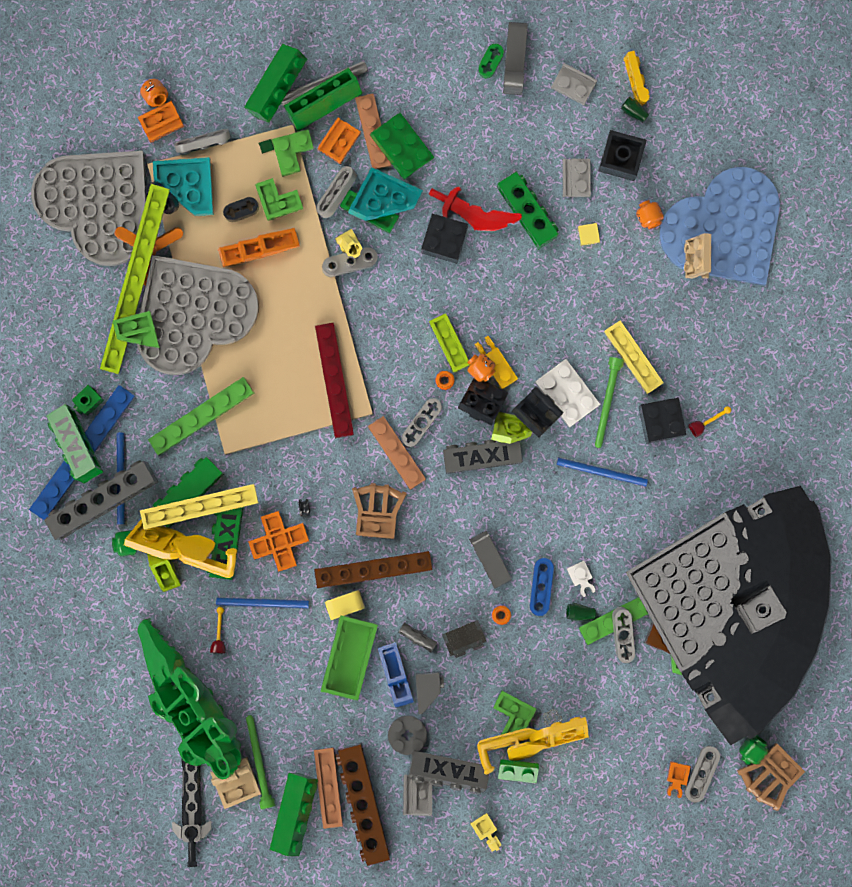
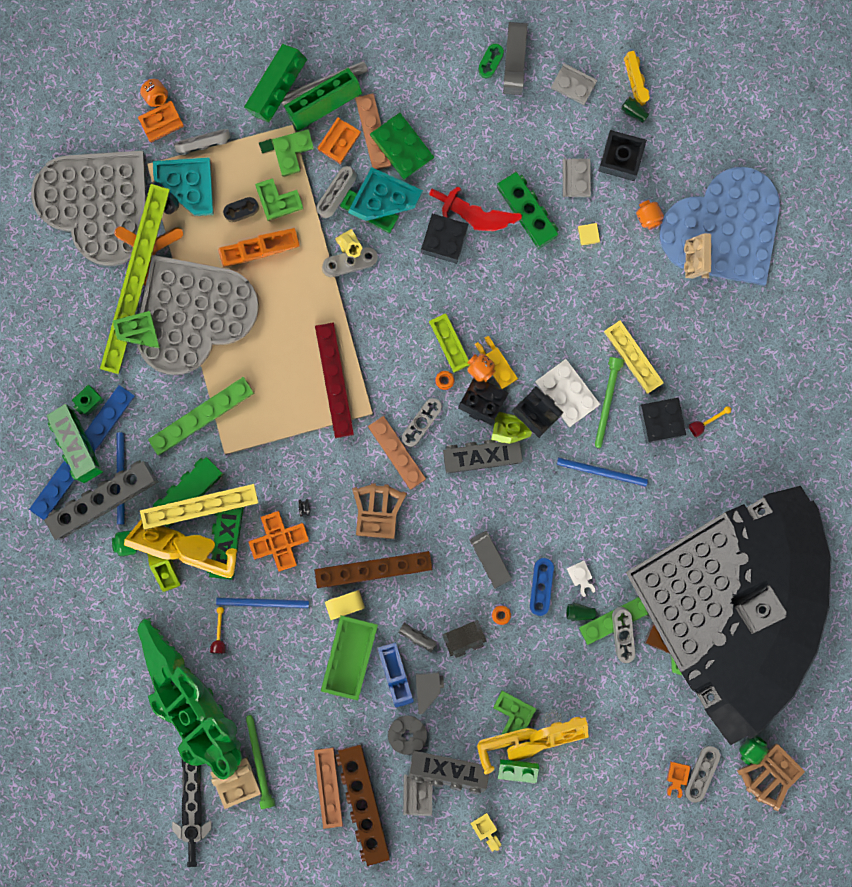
(293, 814): green brick -> none

